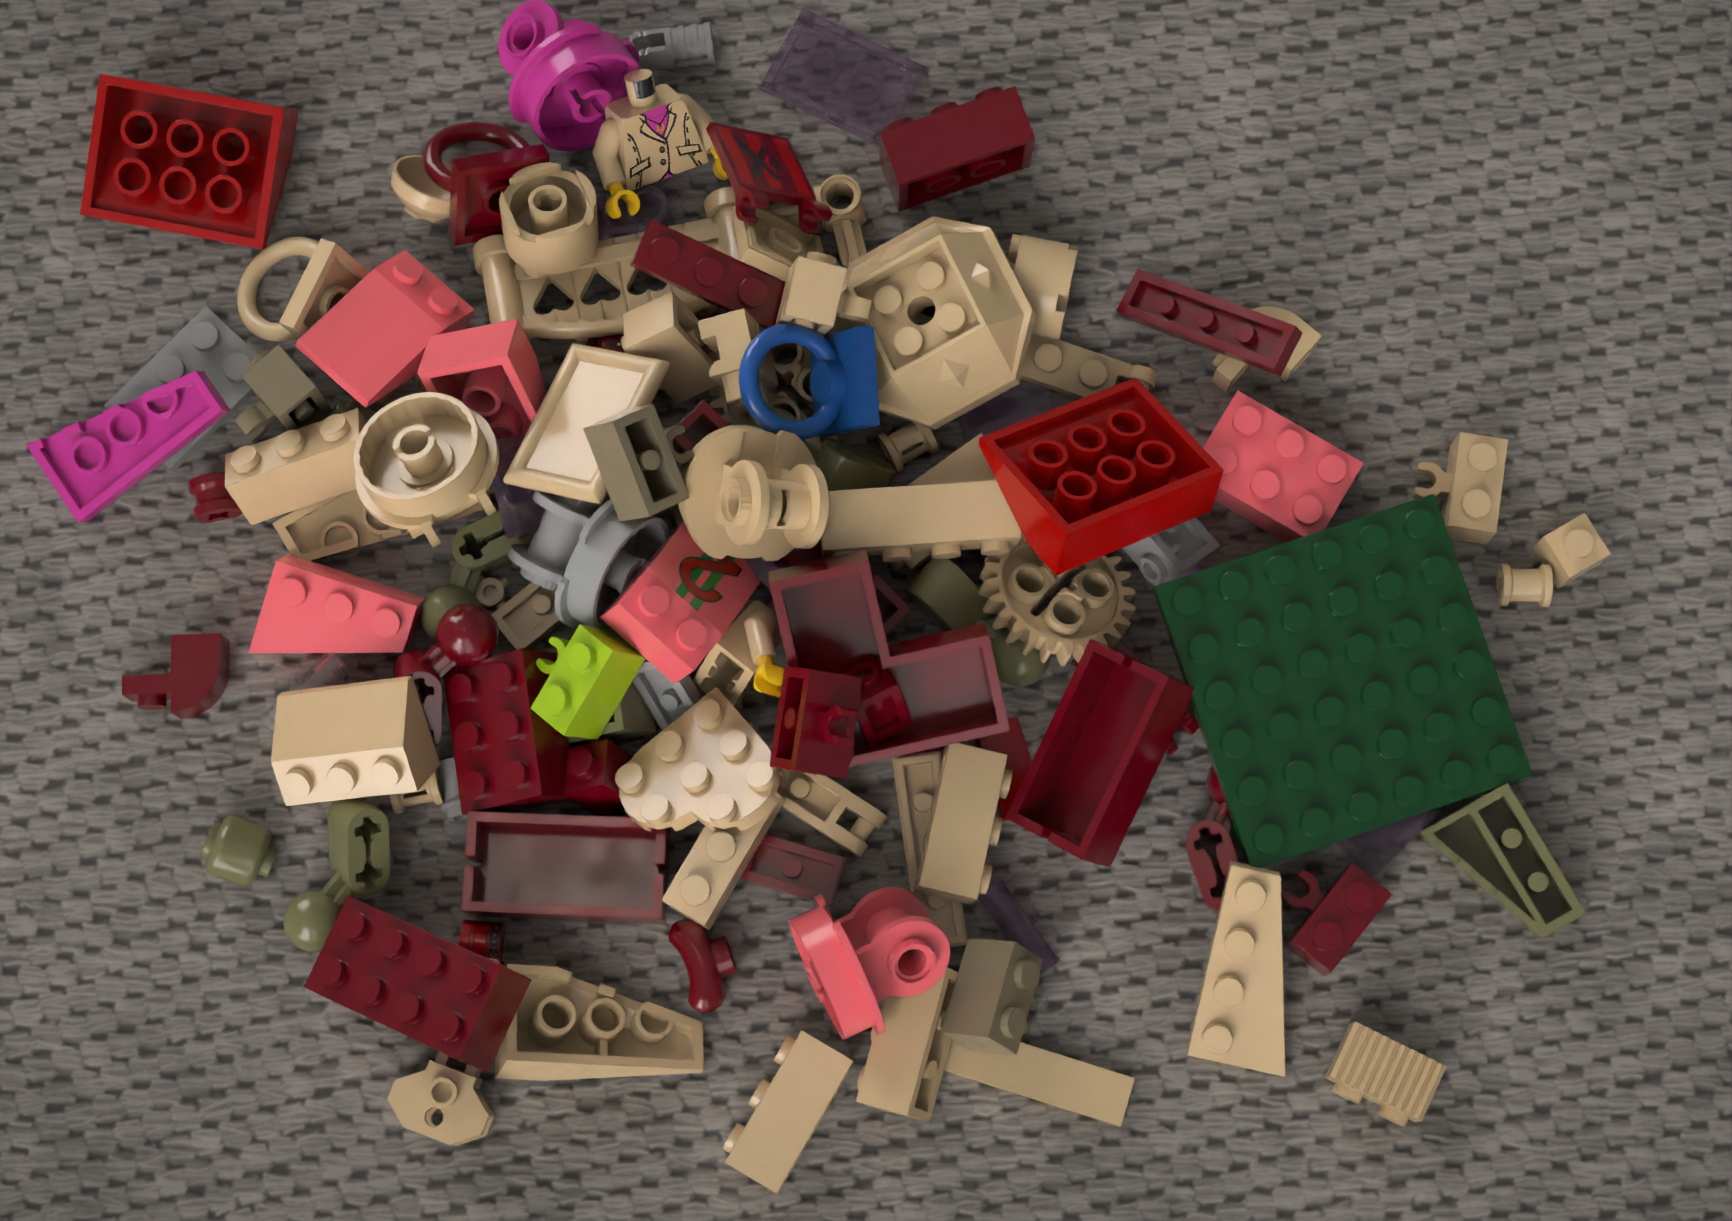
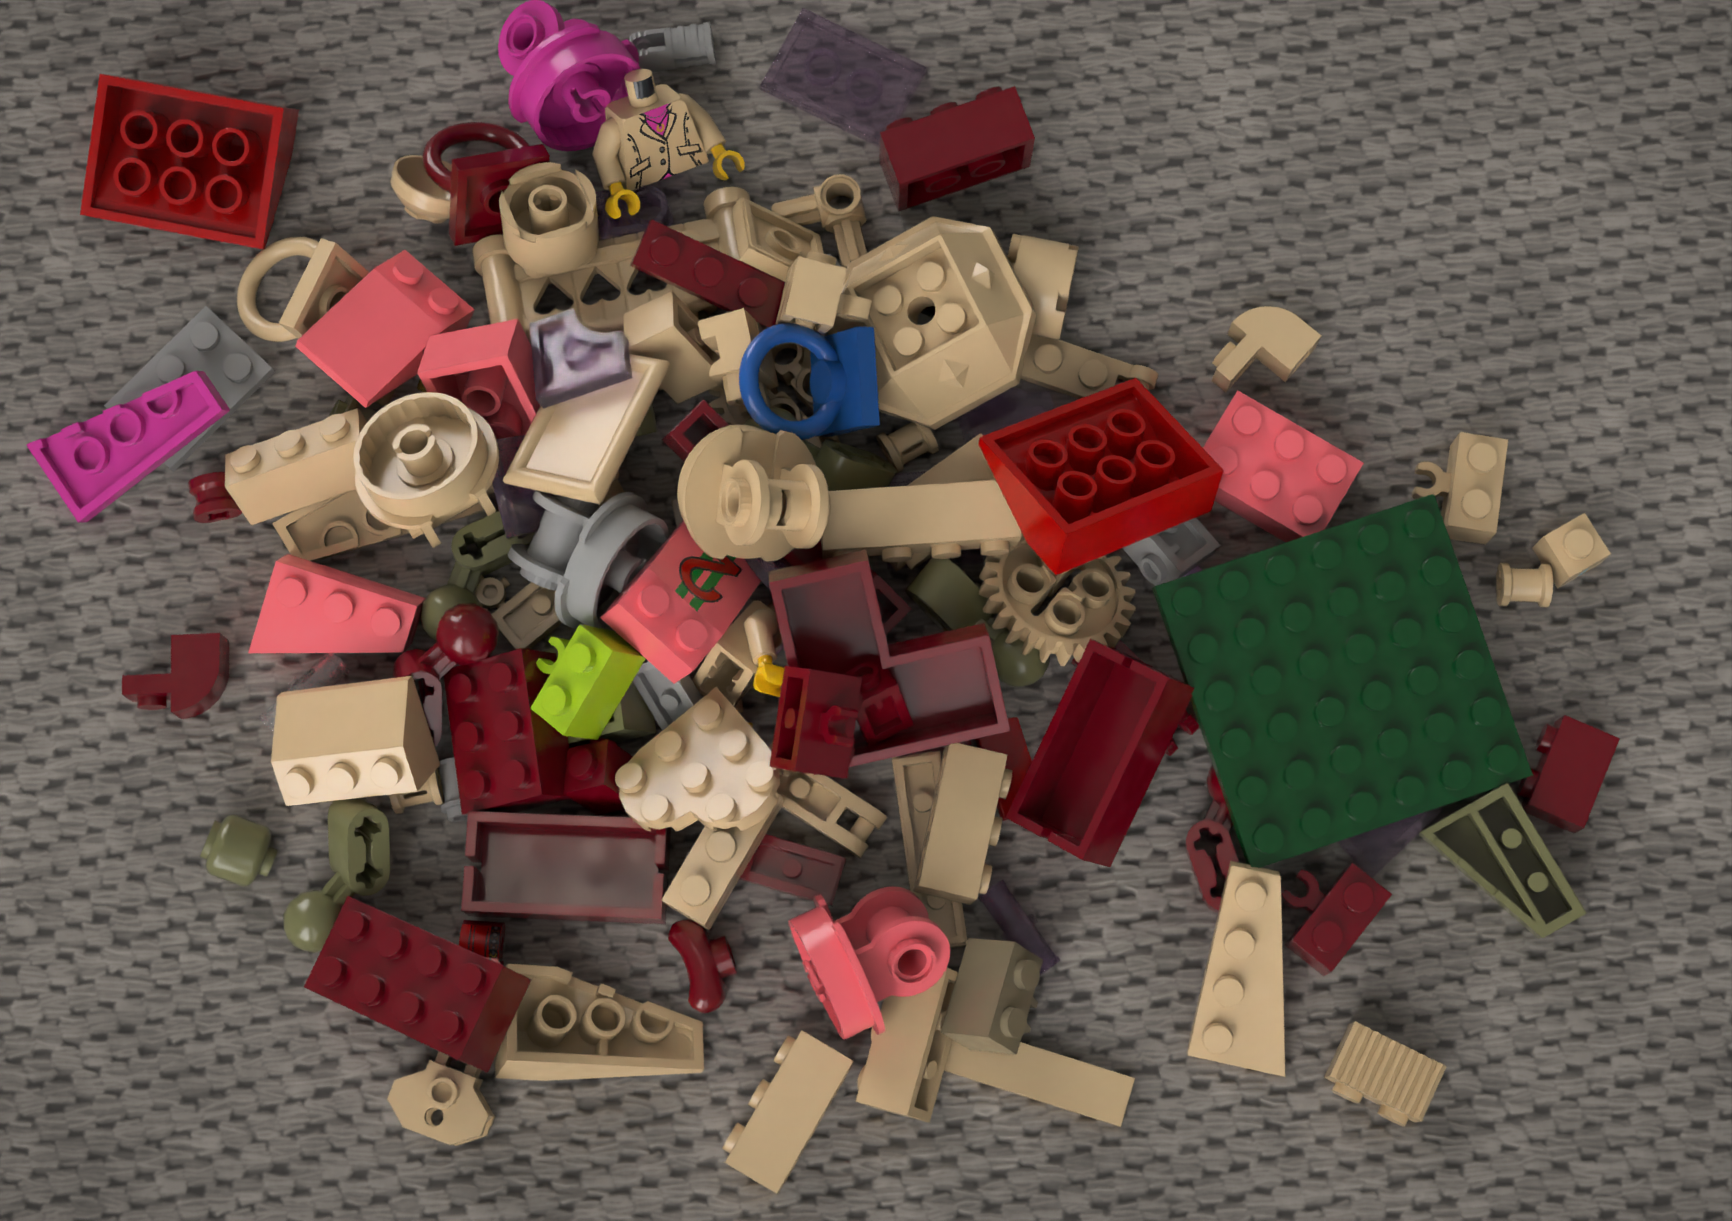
(283, 395): dark tan brick -> none
(575, 359): none -> clear purple tile
(638, 462): dark tan brick -> none
(764, 170): dark red flag -> none
(1209, 322): dark red plate -> none
(1568, 773): none -> dark red brick

